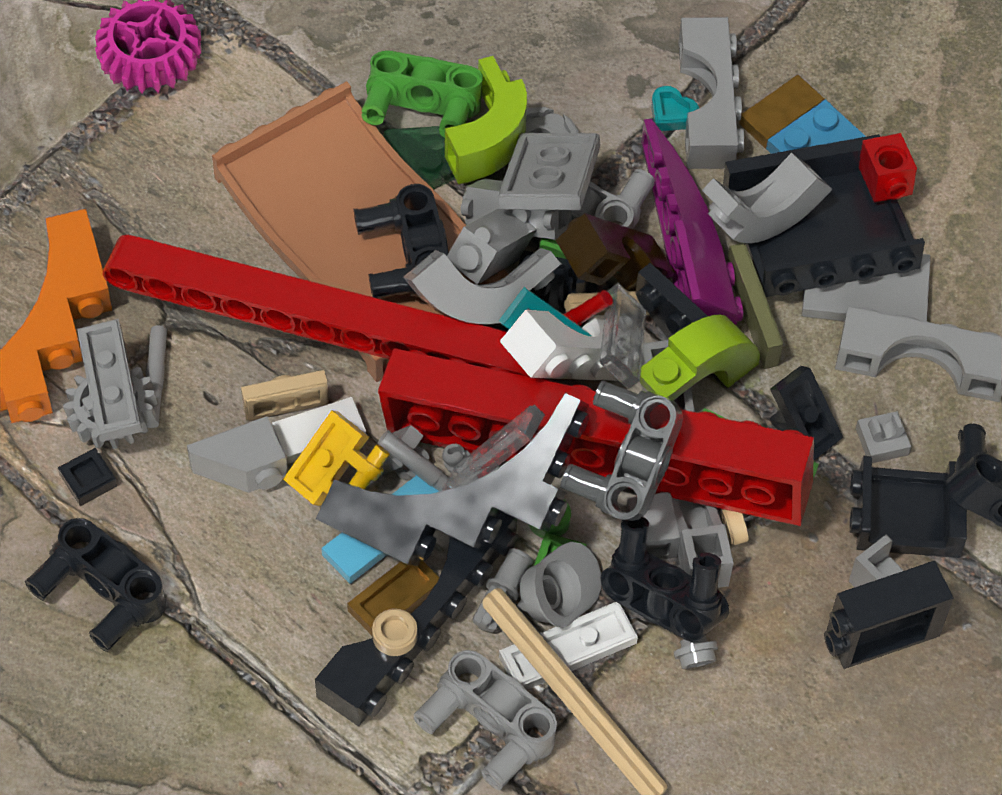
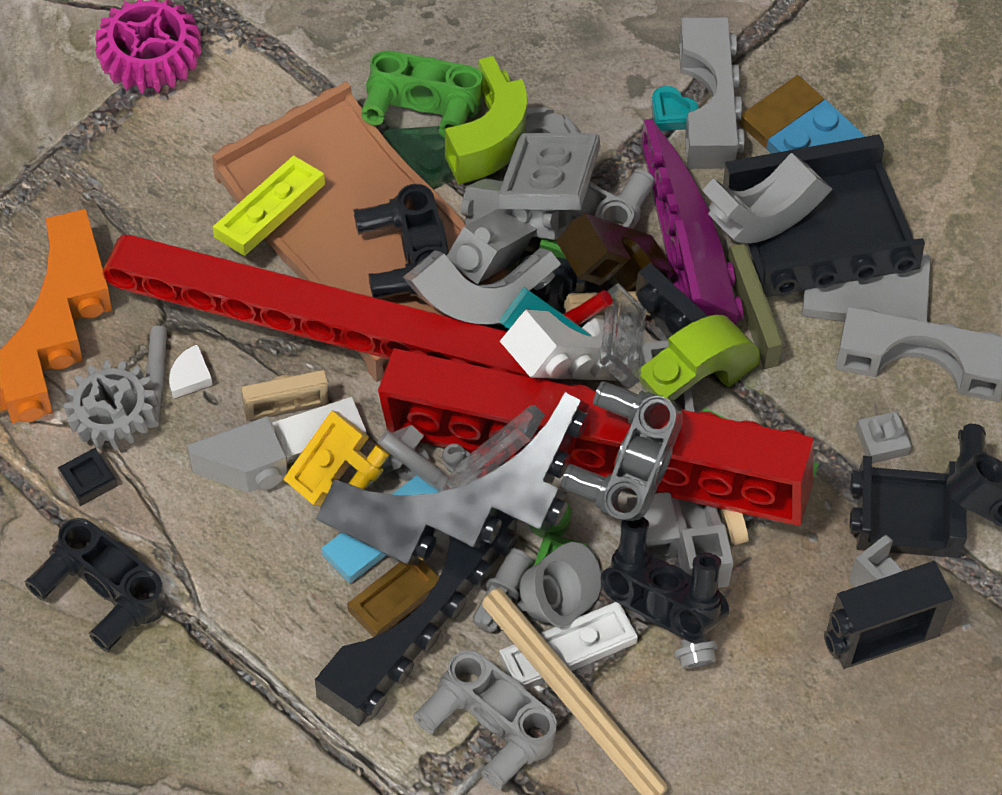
(109, 380): light grey tile -> none
(189, 373): none -> white tile
(268, 205): none -> neon yellow plate
(394, 632): tan tile -> none
(805, 409): black slope -> none
(887, 167): red brick -> none

